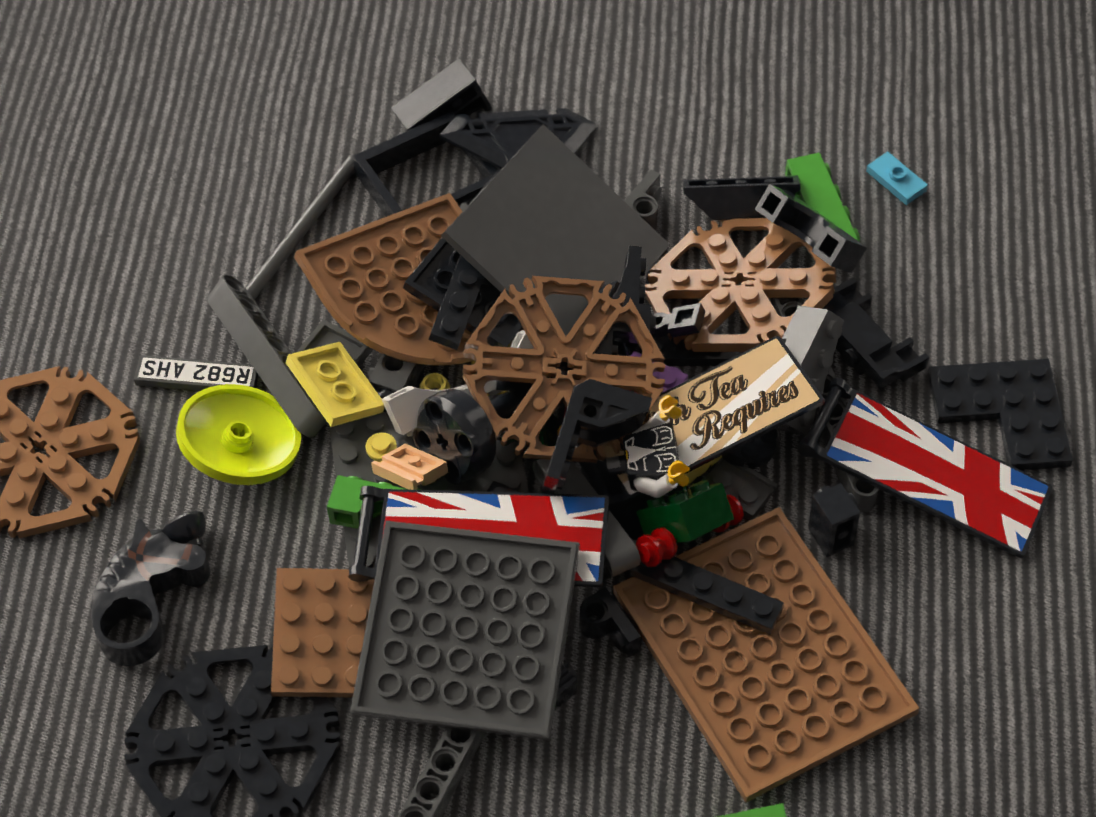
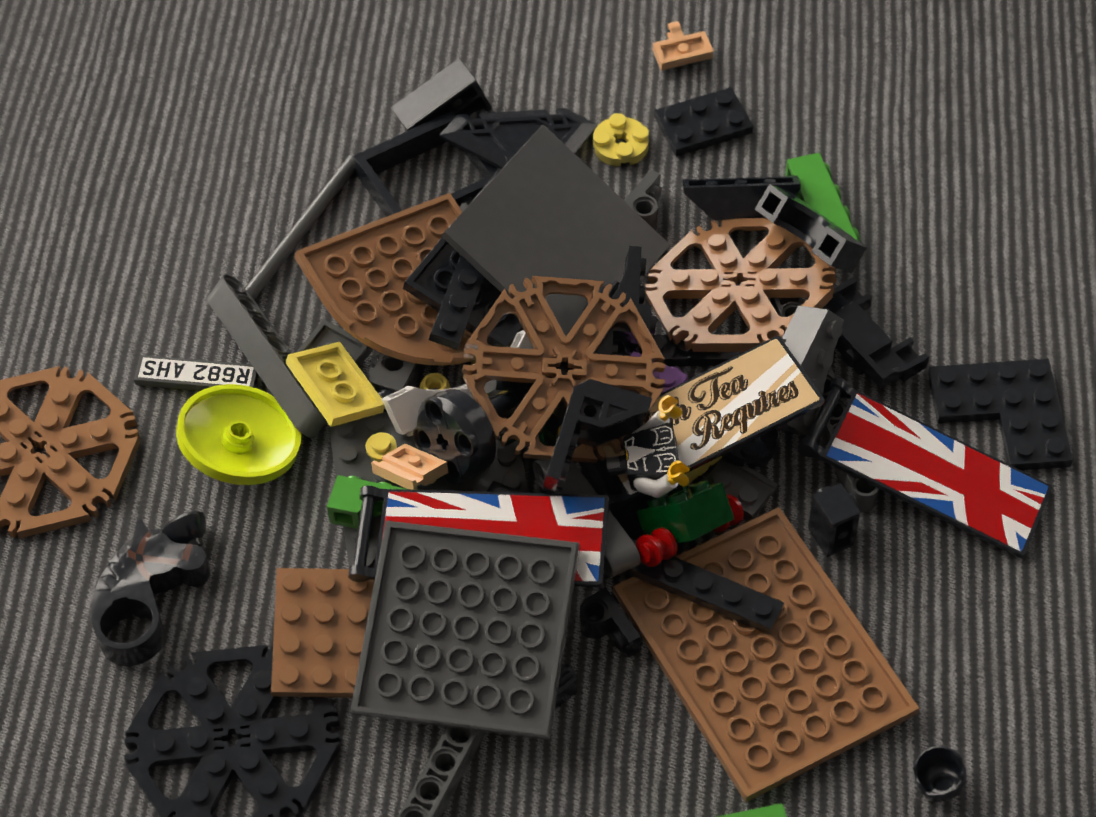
(620, 128): none -> light yellow plate
(681, 322): black plate -> none
(682, 49): none -> light nougat plate
(703, 121): none -> black plate
(897, 178): medium azure plate -> none
(940, 773): none -> black hair

